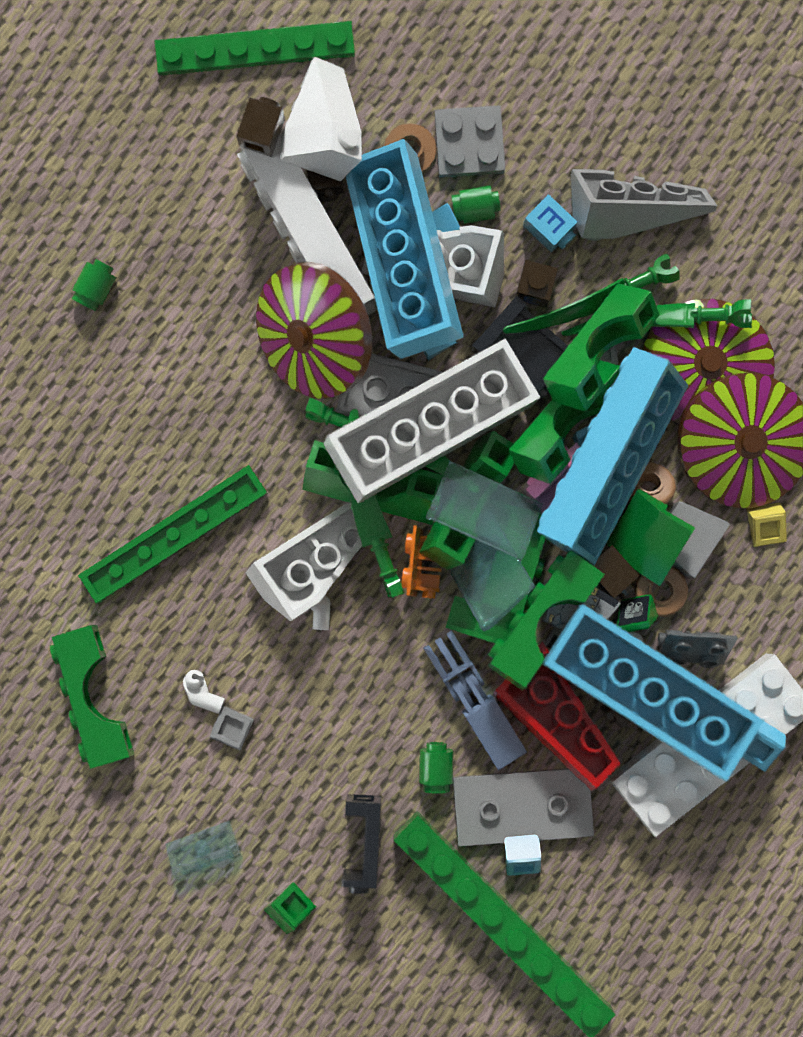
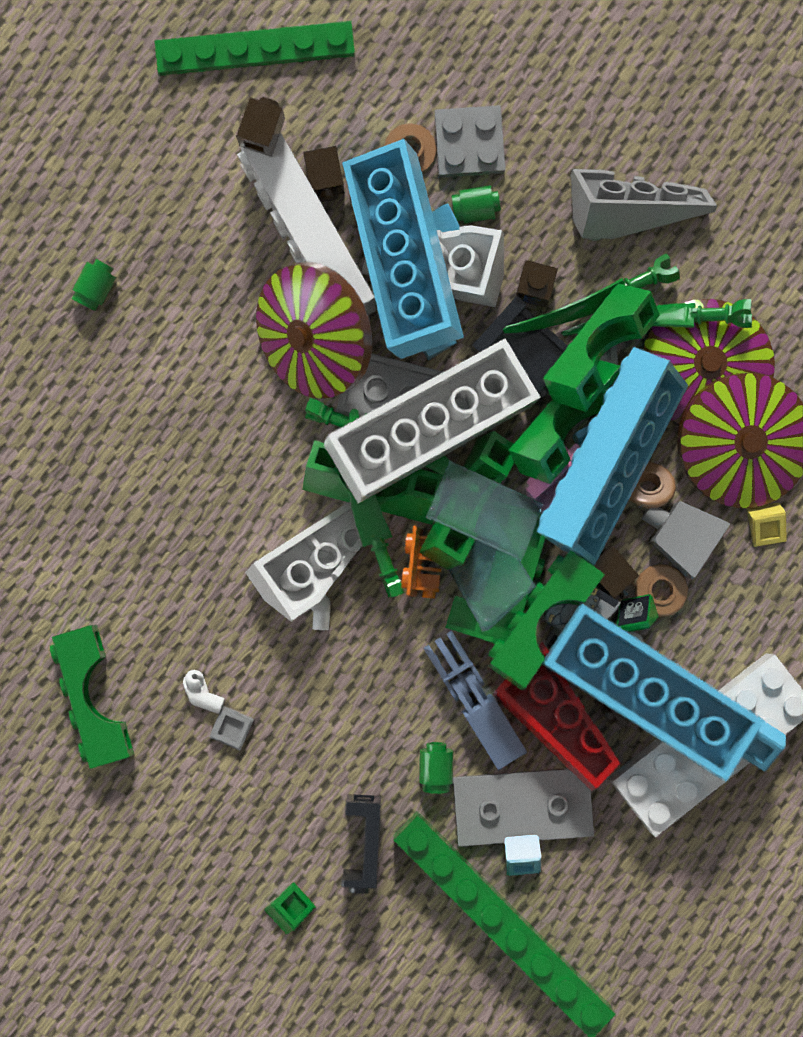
(172, 534): green plate -> none
(203, 851): clear light blue slope -> none
(323, 124): white wedge -> none
(551, 224): medium azure brick -> none
(650, 536): green slope -> none
(706, 648): dark grey hinge -> none

